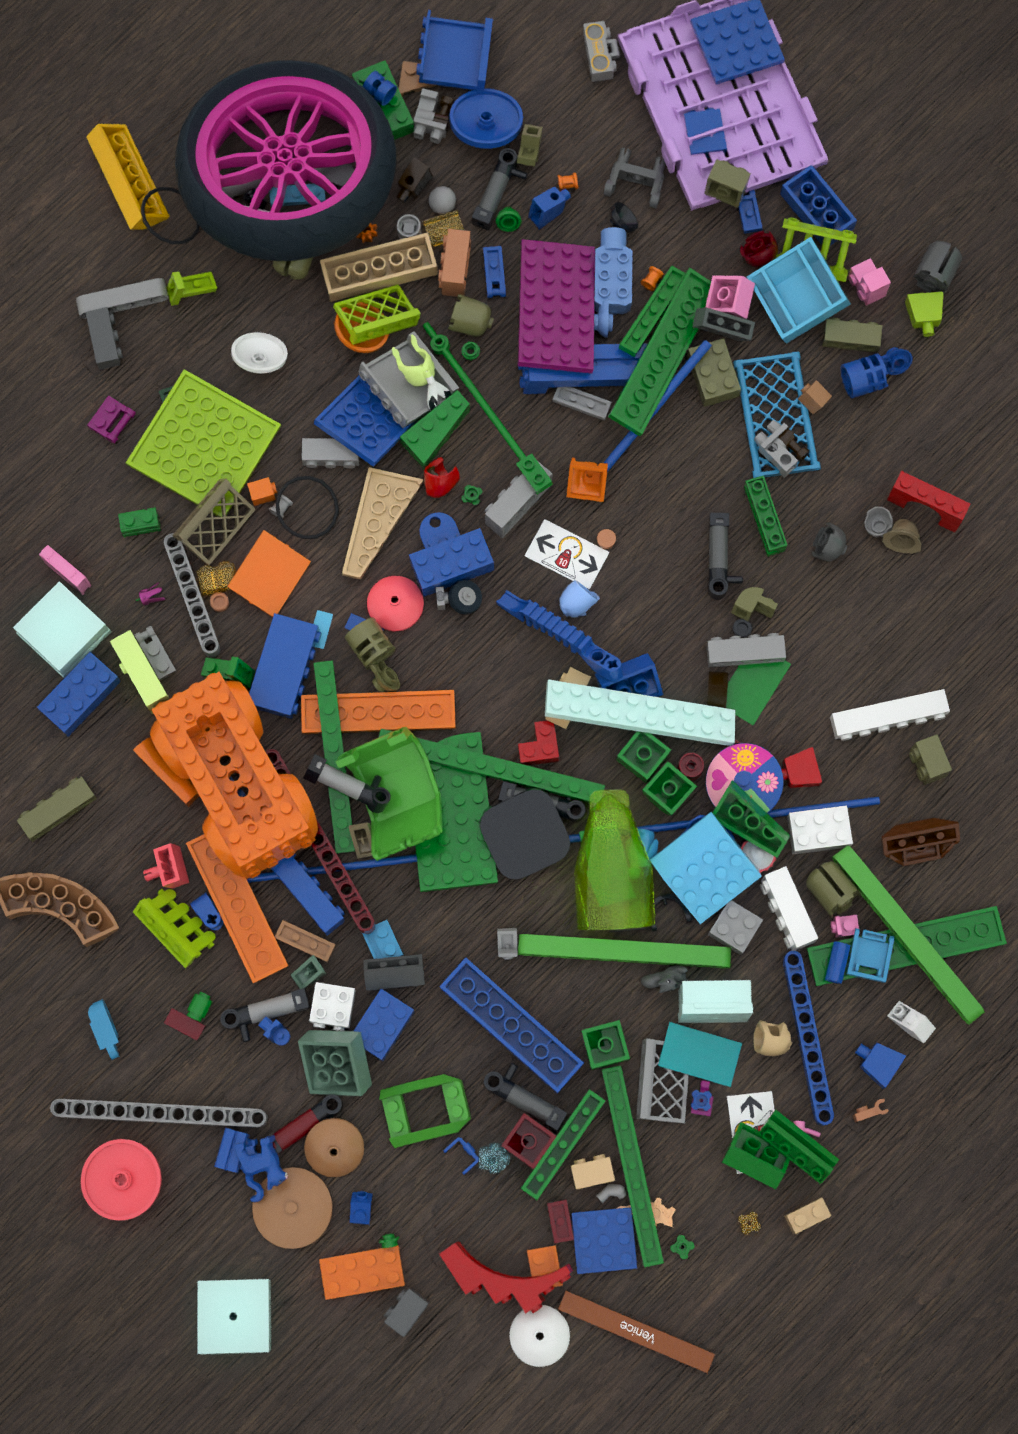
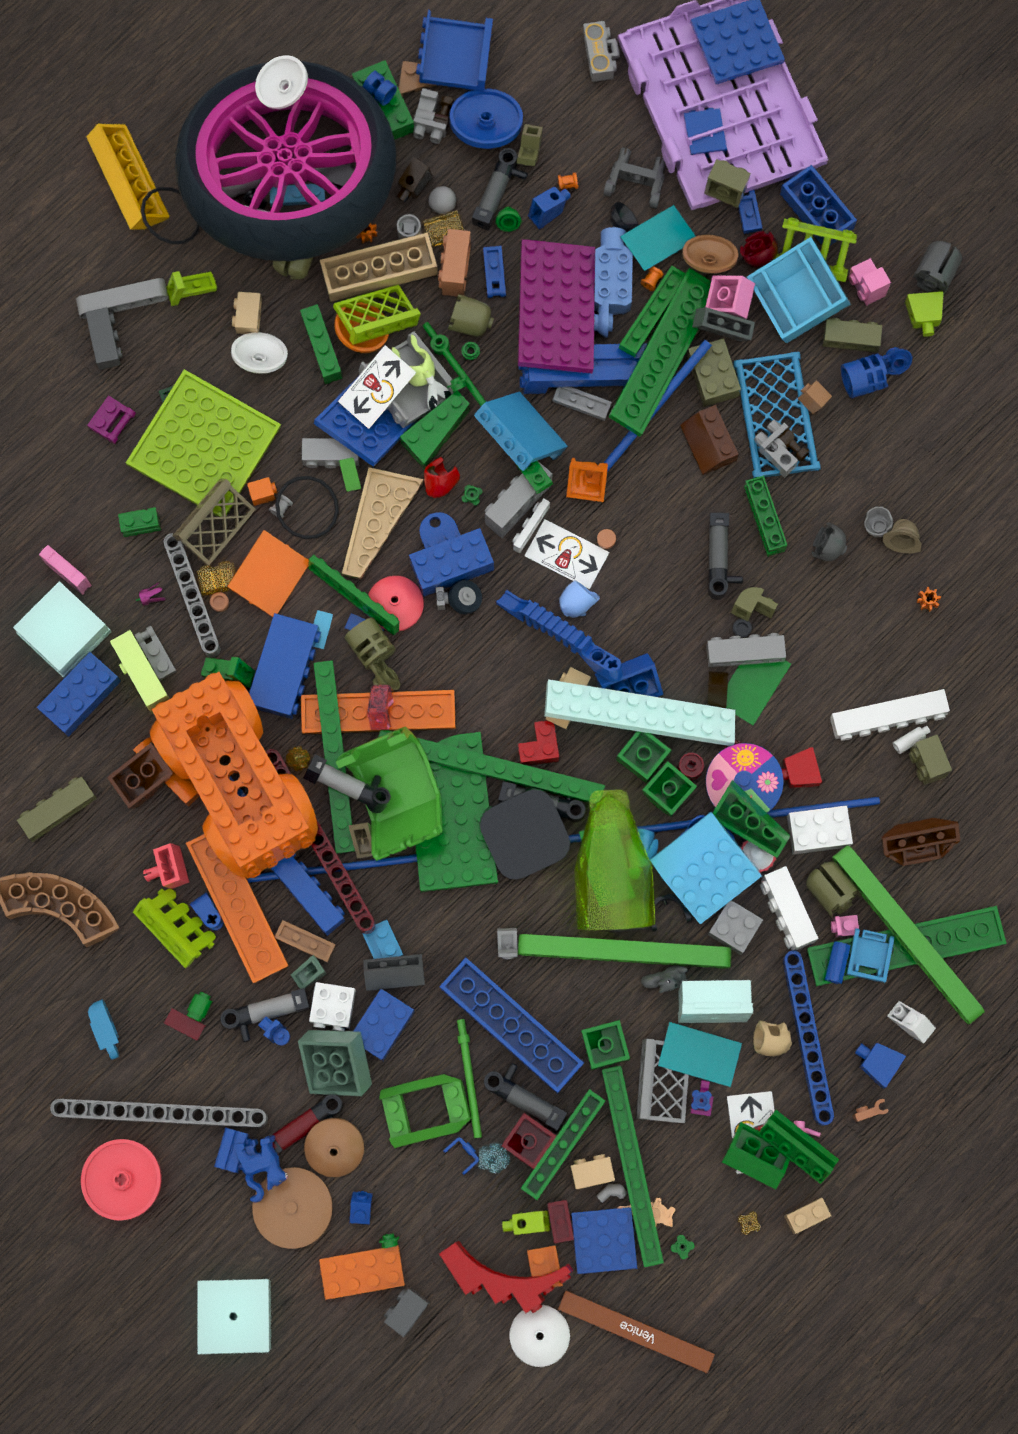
(141, 776): none -> reddish brown slope
(247, 313): none -> tan brick
(276, 77): none -> white dish
(297, 758): none -> clear yellow gear
(321, 344): none -> green arch
(350, 474): none -> bright green sticker
(355, 596): none -> green plate
(377, 387): none -> white sticker
(379, 702): none -> clear pink slope
(457, 383): none -> green plate
(463, 1040): none -> bright green bar
(520, 430): none -> dark azure panel
(530, 525): none -> white plate
(535, 1222): none -> lime torso
(658, 237): none -> teal sticker
(709, 440): none -> reddish brown slope
(710, 254): none -> medium nougat dish
(908, 740): none -> white cylinder
(928, 593): none -> orange gear
(946, 505): red arch -> none

